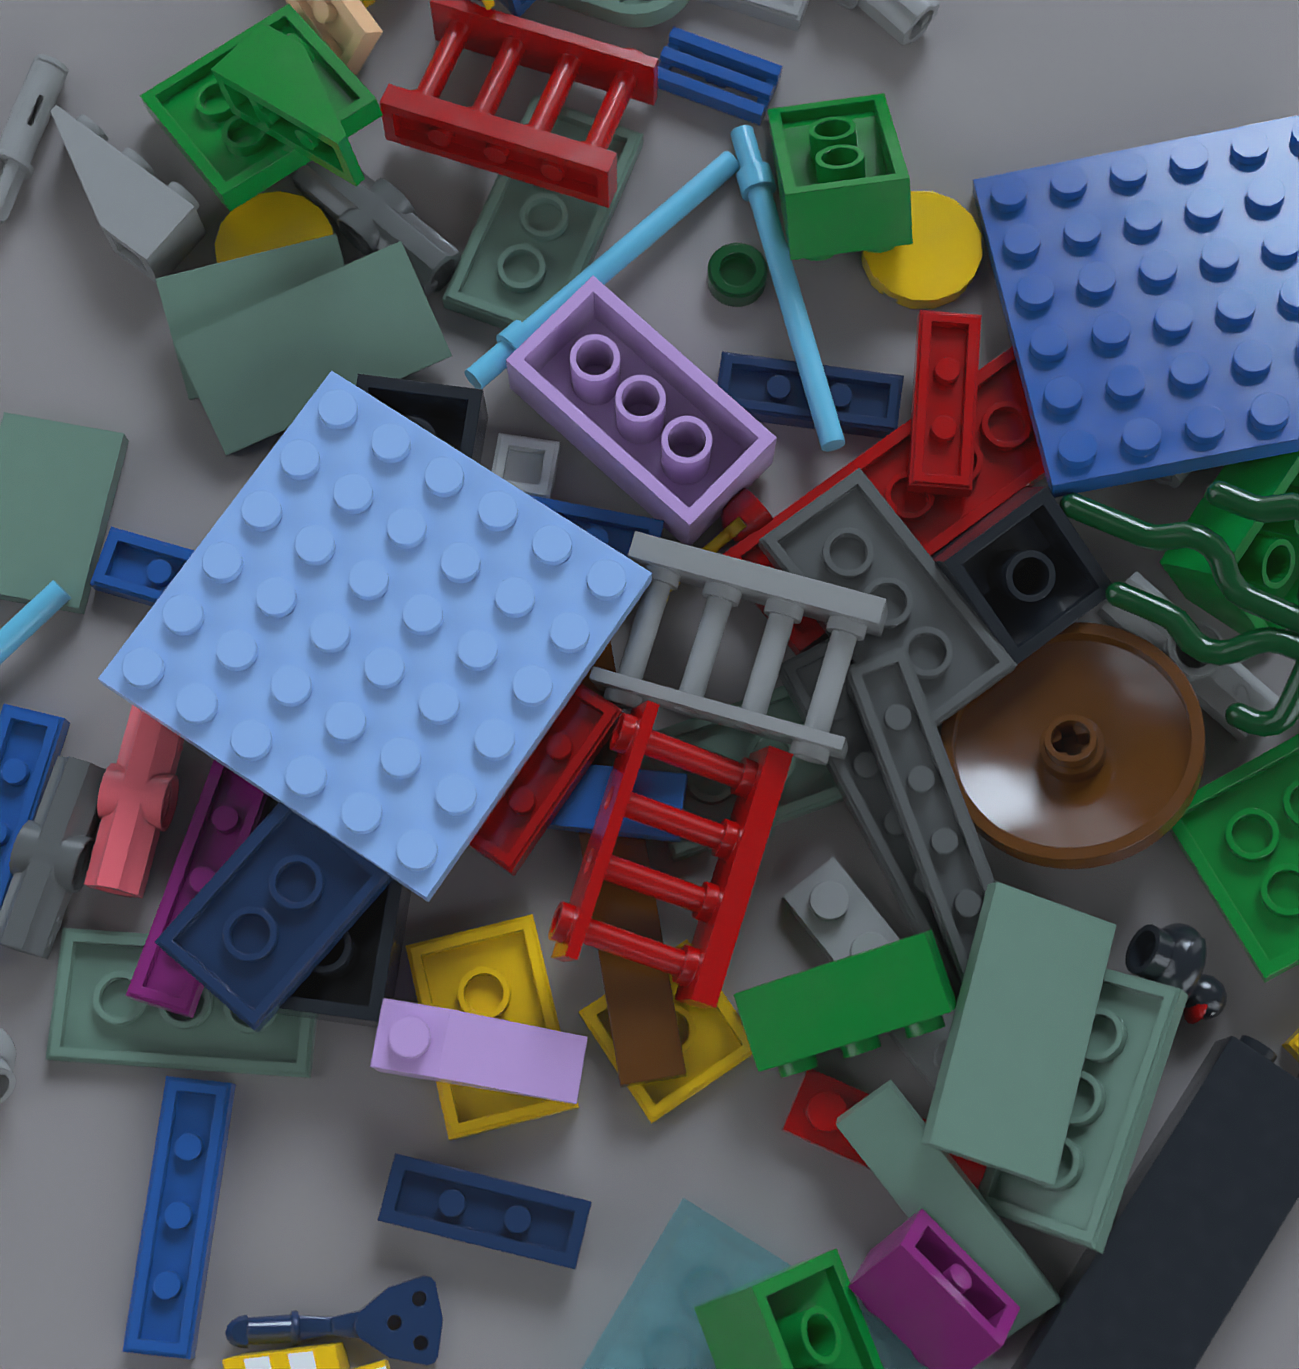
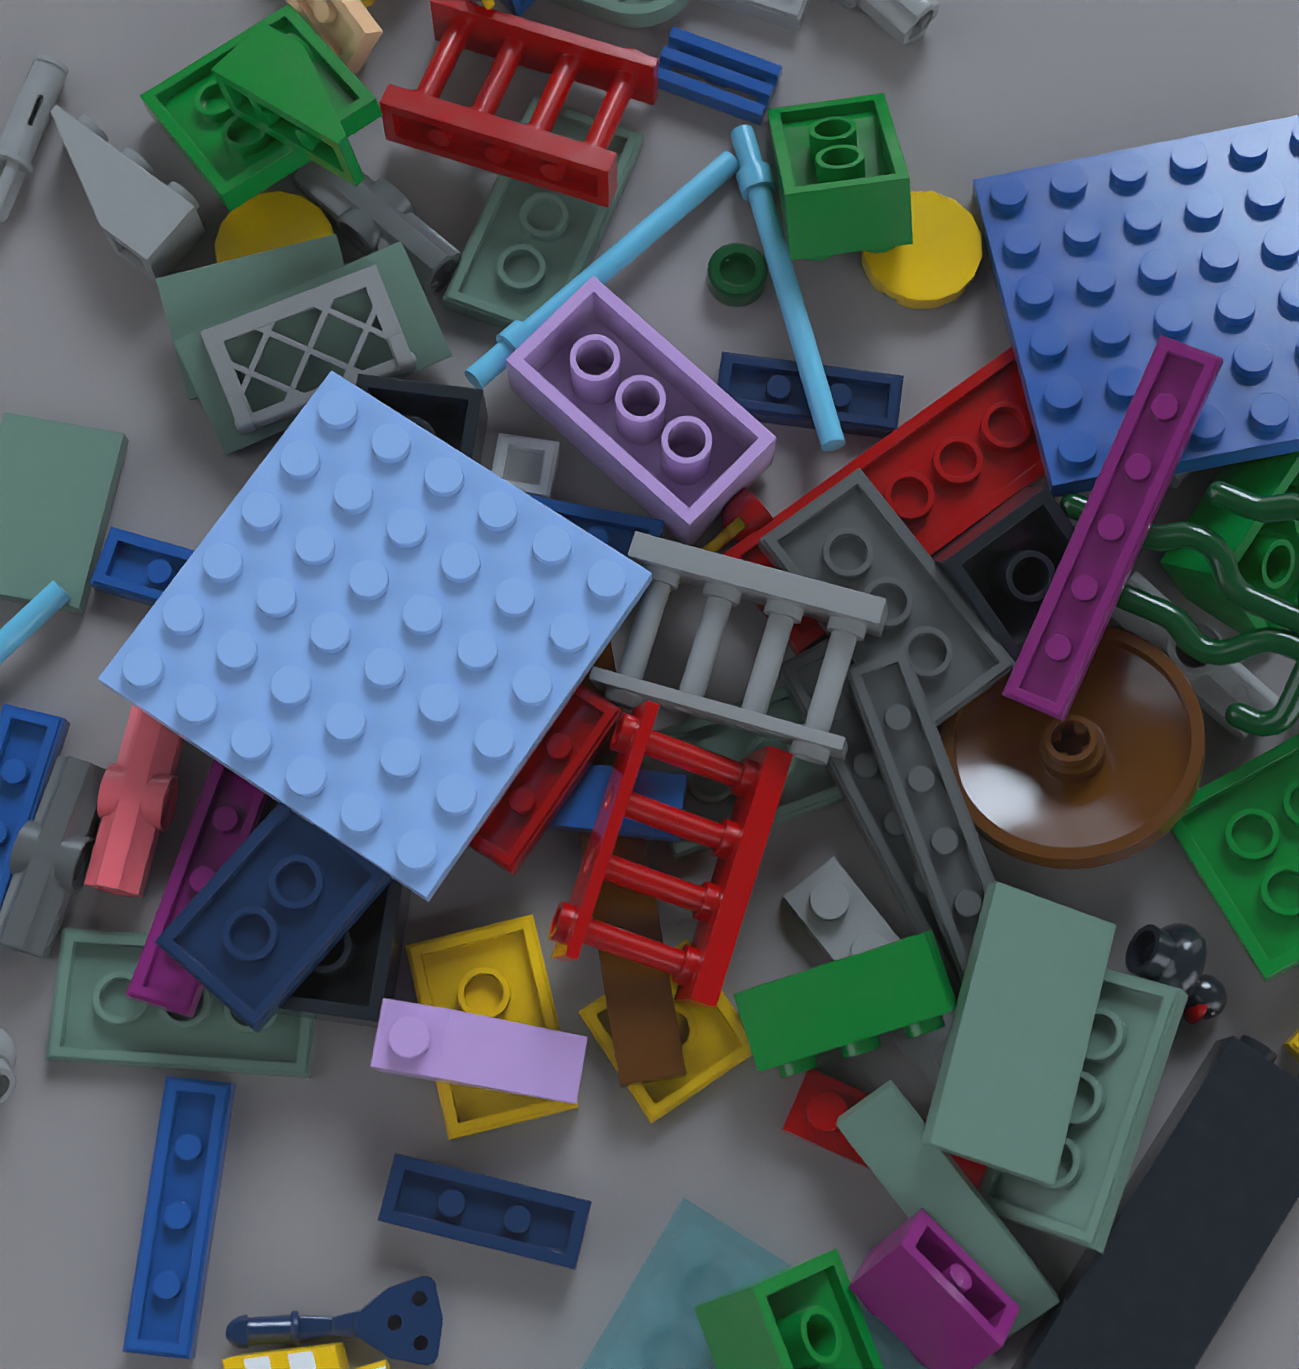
(264, 321): none -> light grey window
(944, 403): red tile -> none
(1112, 527): none -> magenta tile

